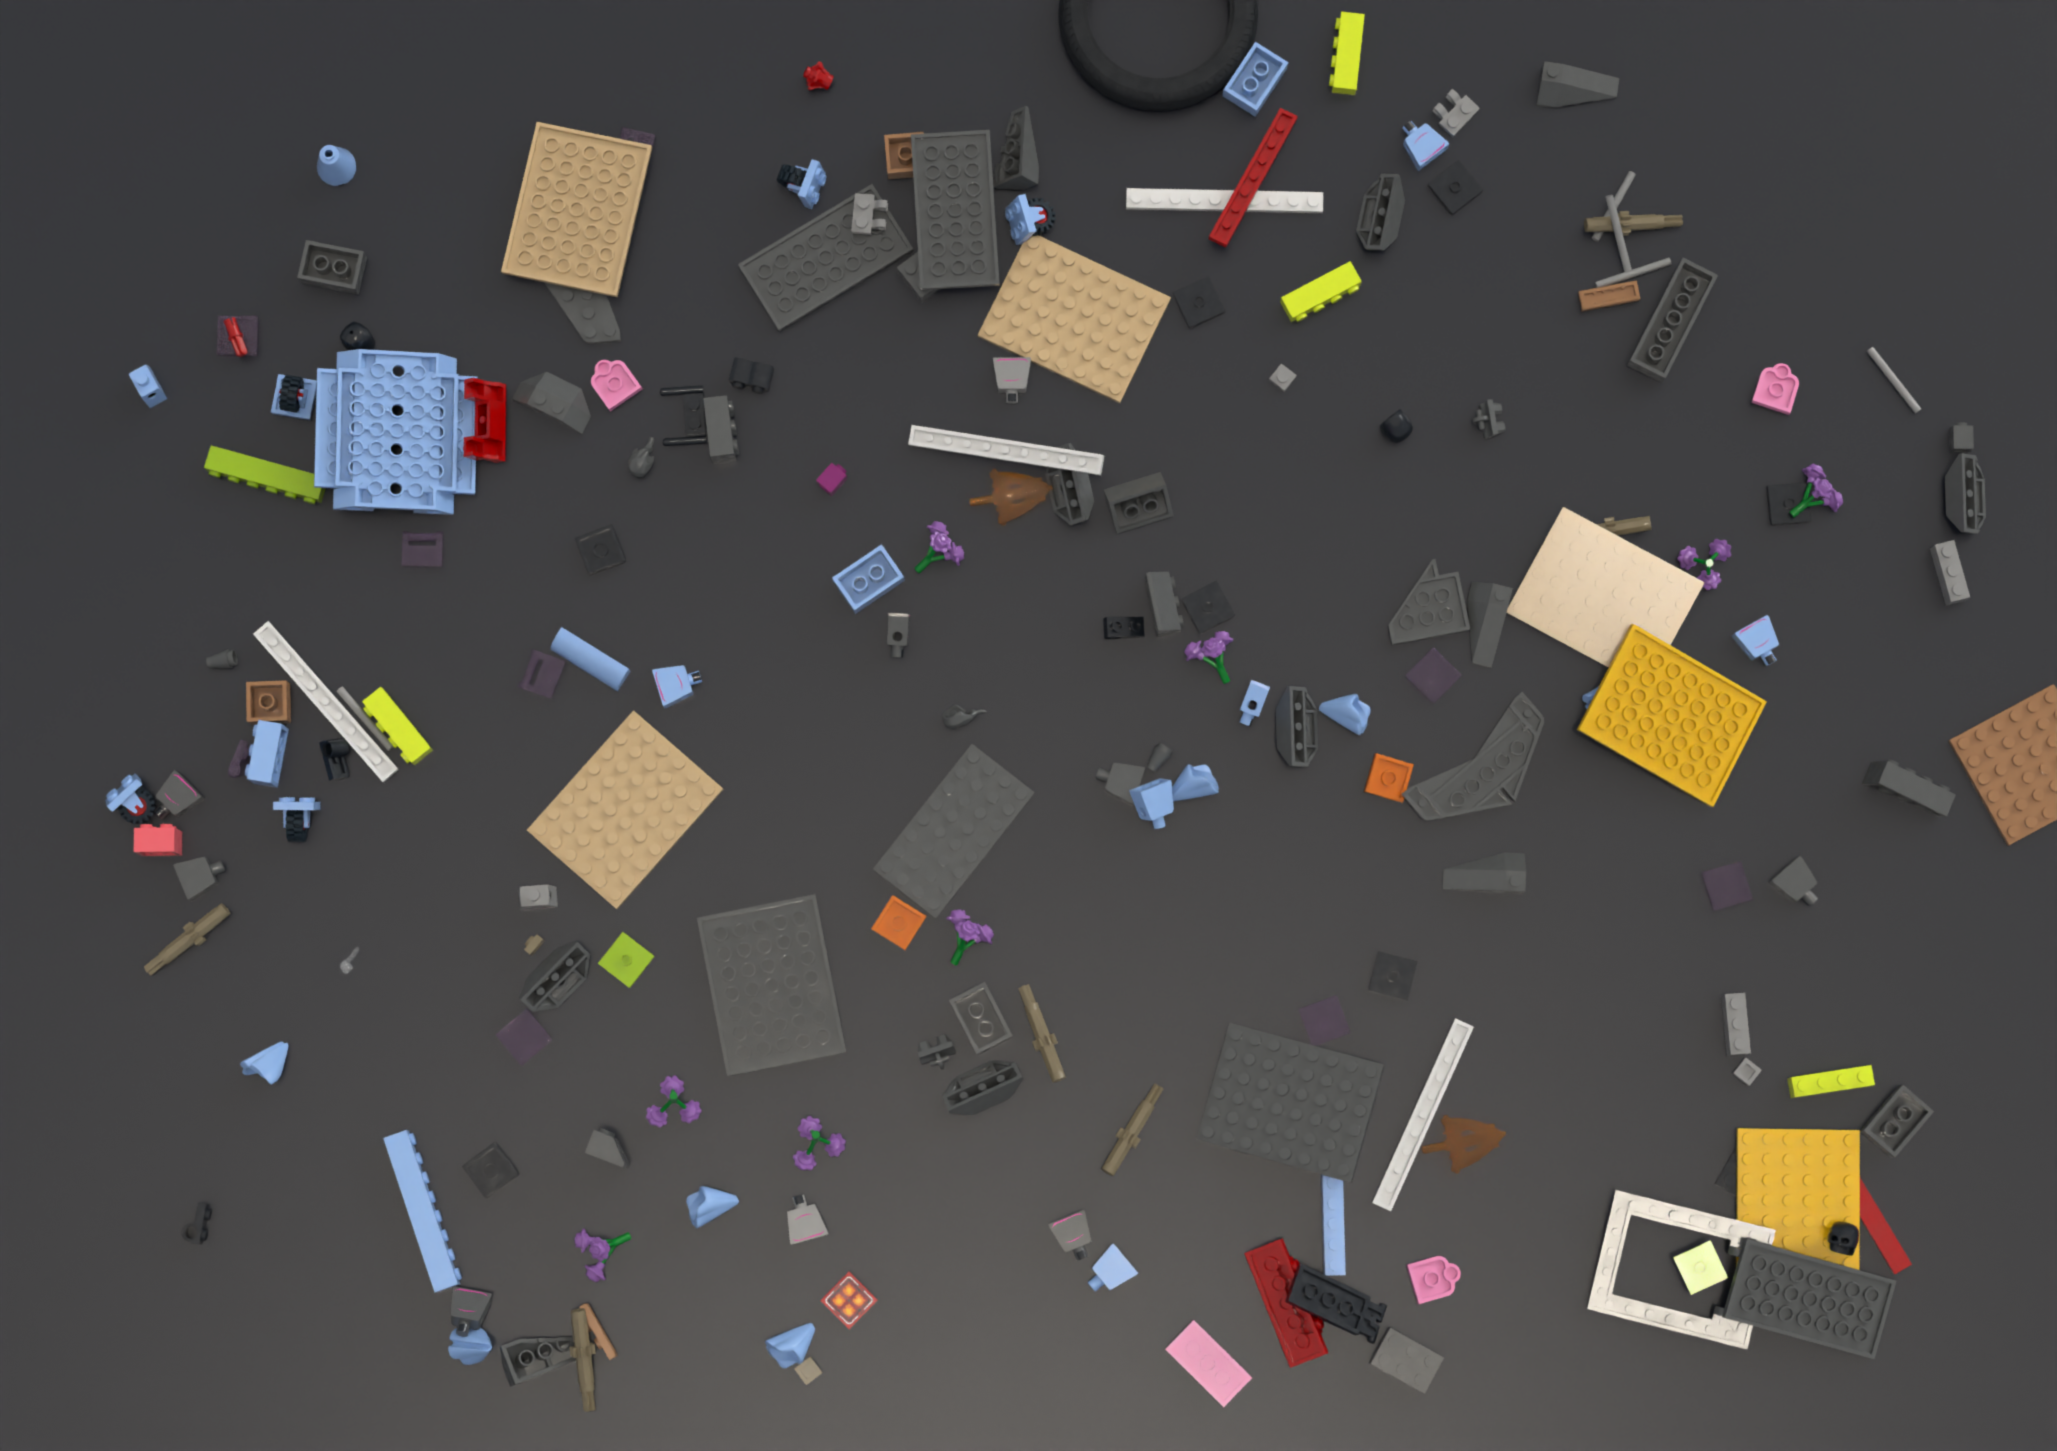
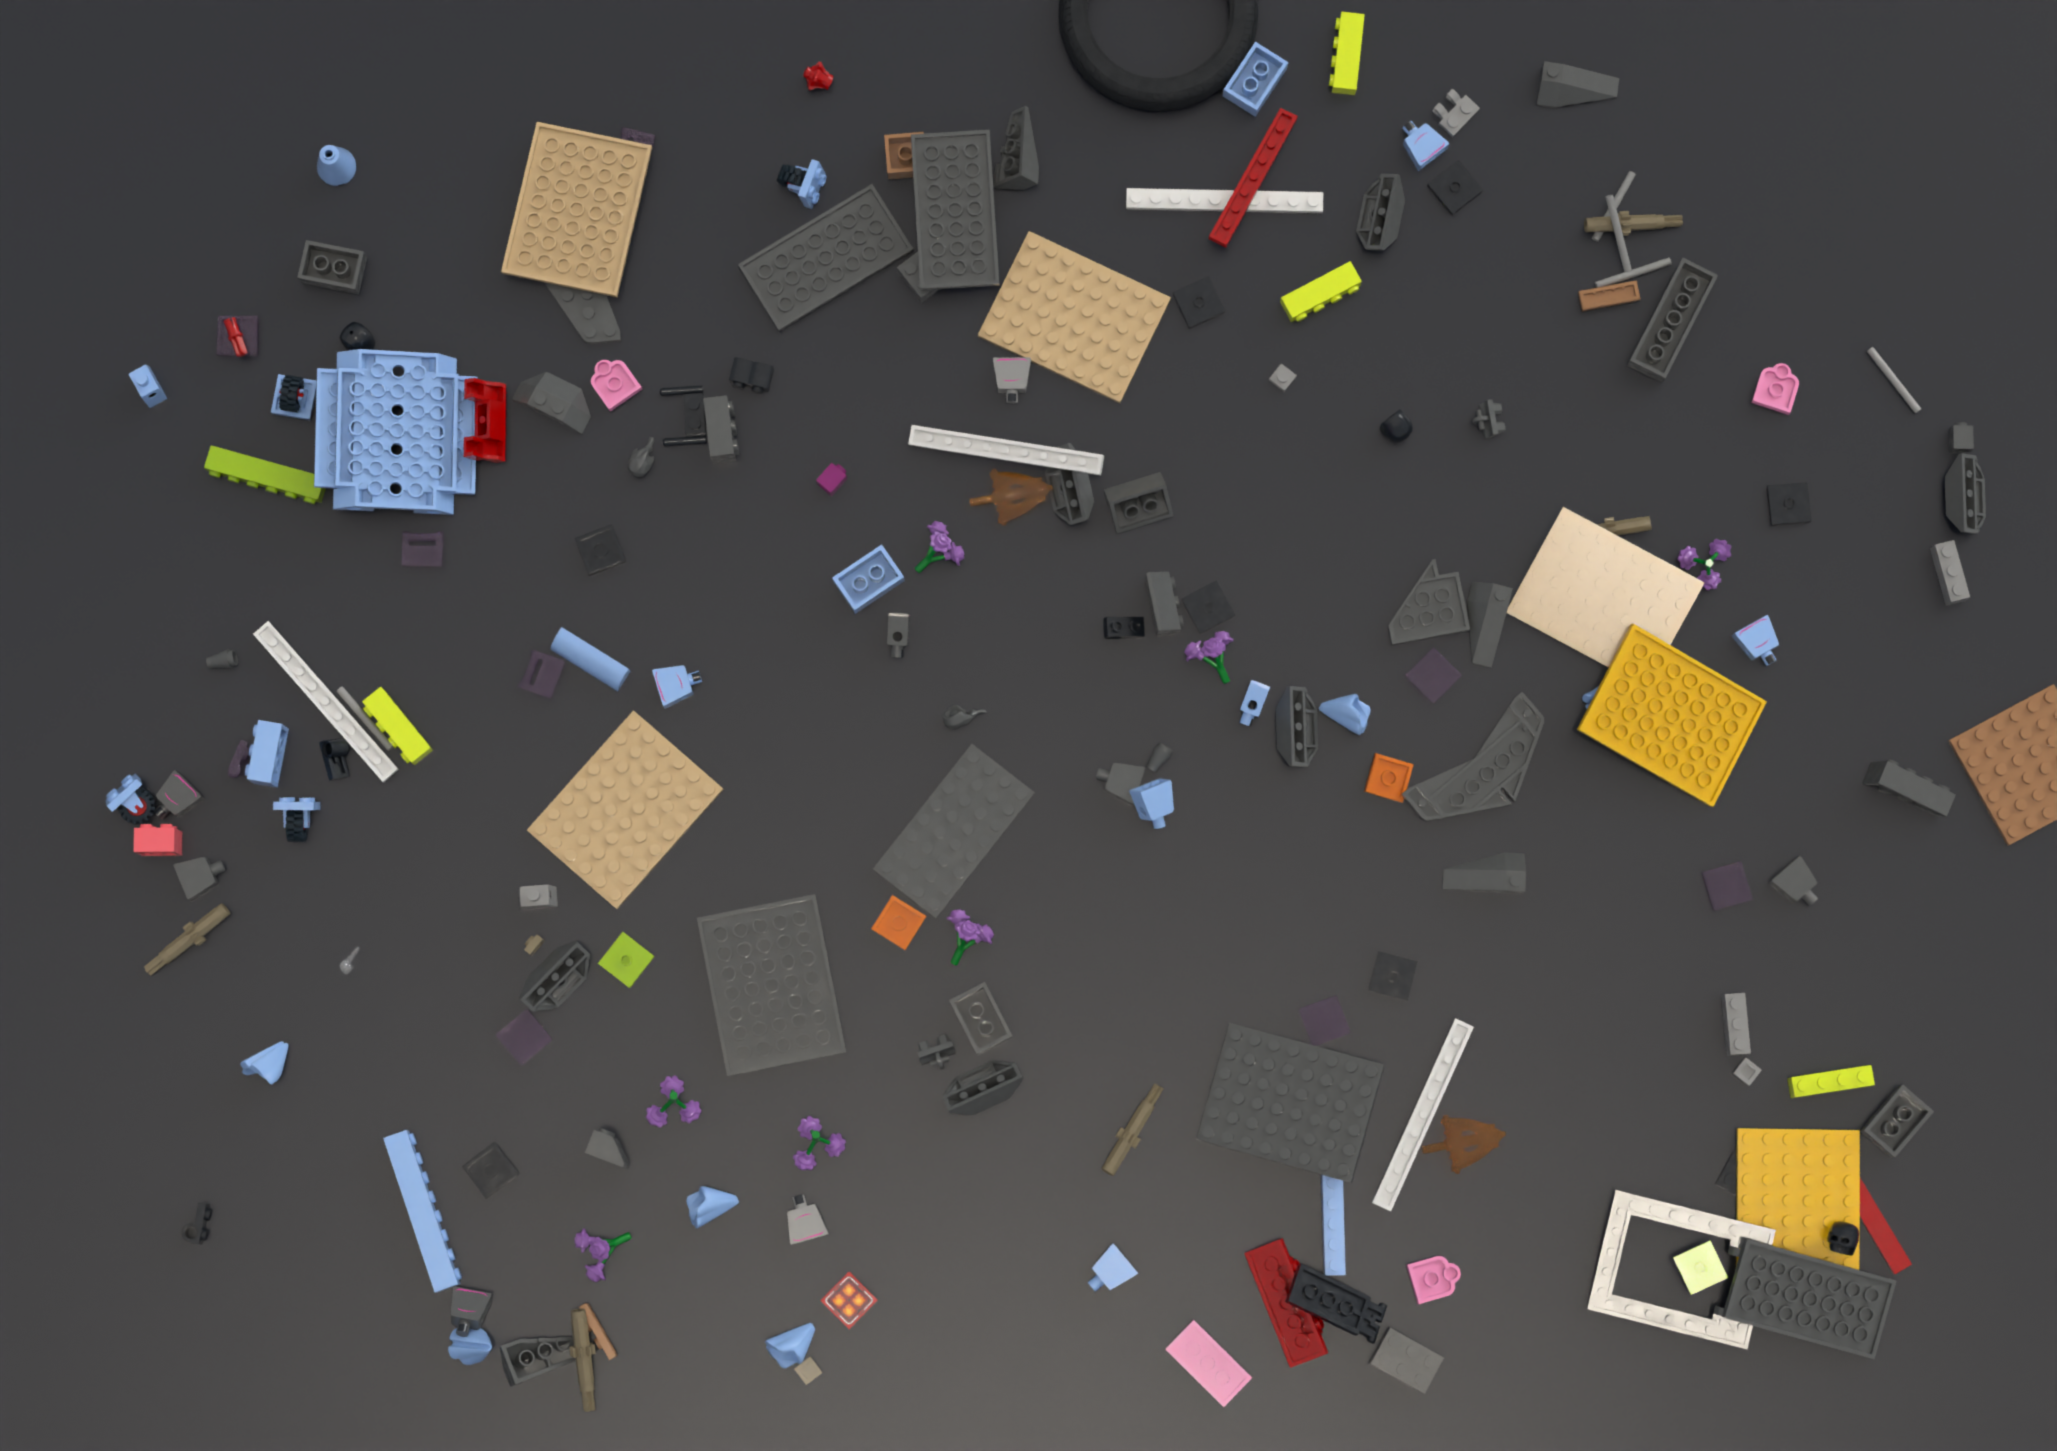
(268, 702): medium nougat brick -> none
(863, 214): light grey plate -> none
(1029, 218): light blue plate -> none
(1044, 1040): dark tan piece -> none
(1072, 1233): torso -> none
(1194, 783): light blue hat -> none
(1822, 488): medium lavender plant -> none

